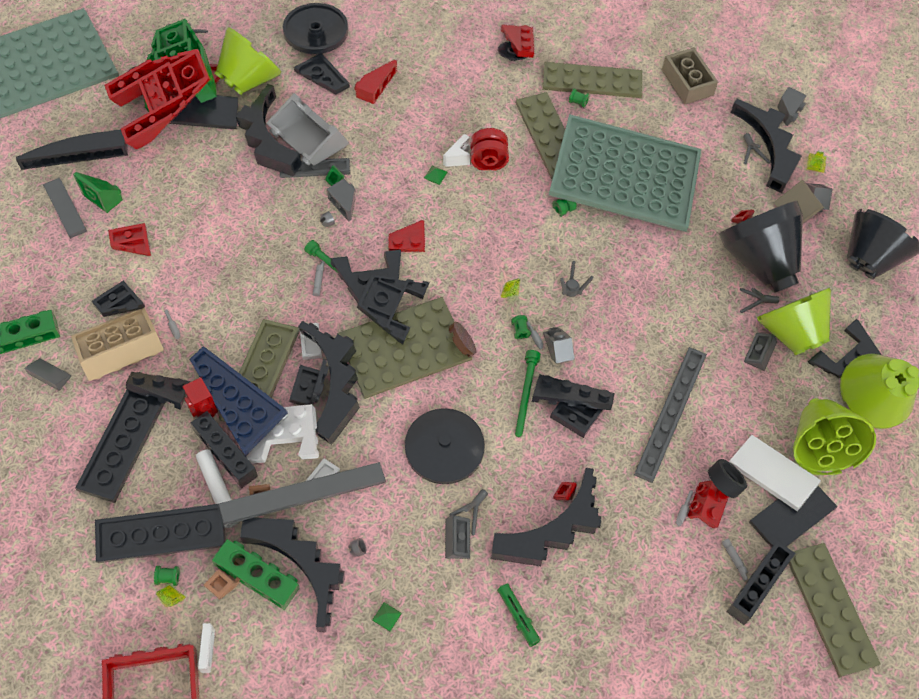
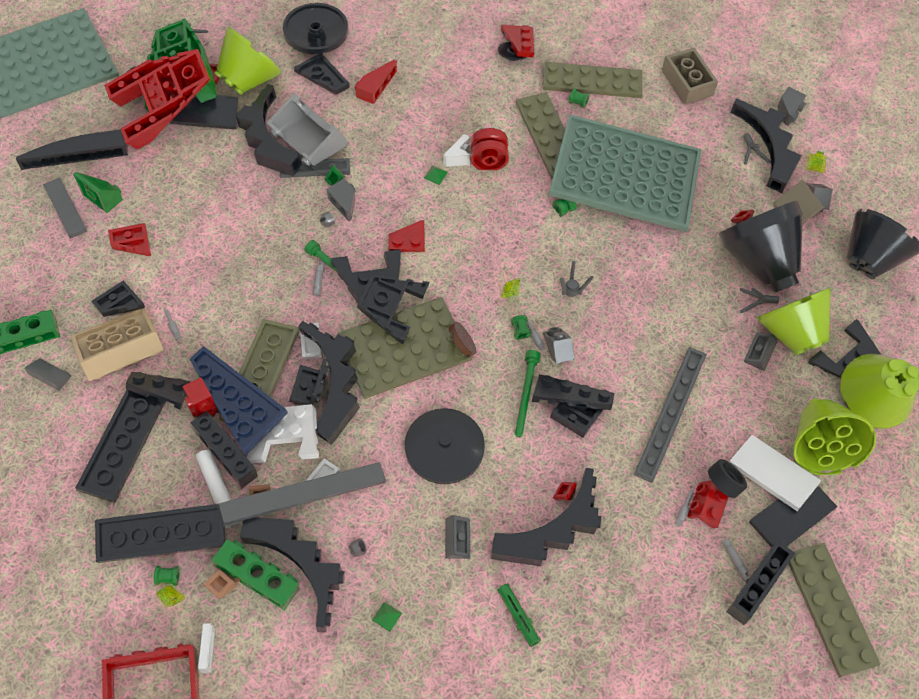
(474, 504): dark grey plant -> none

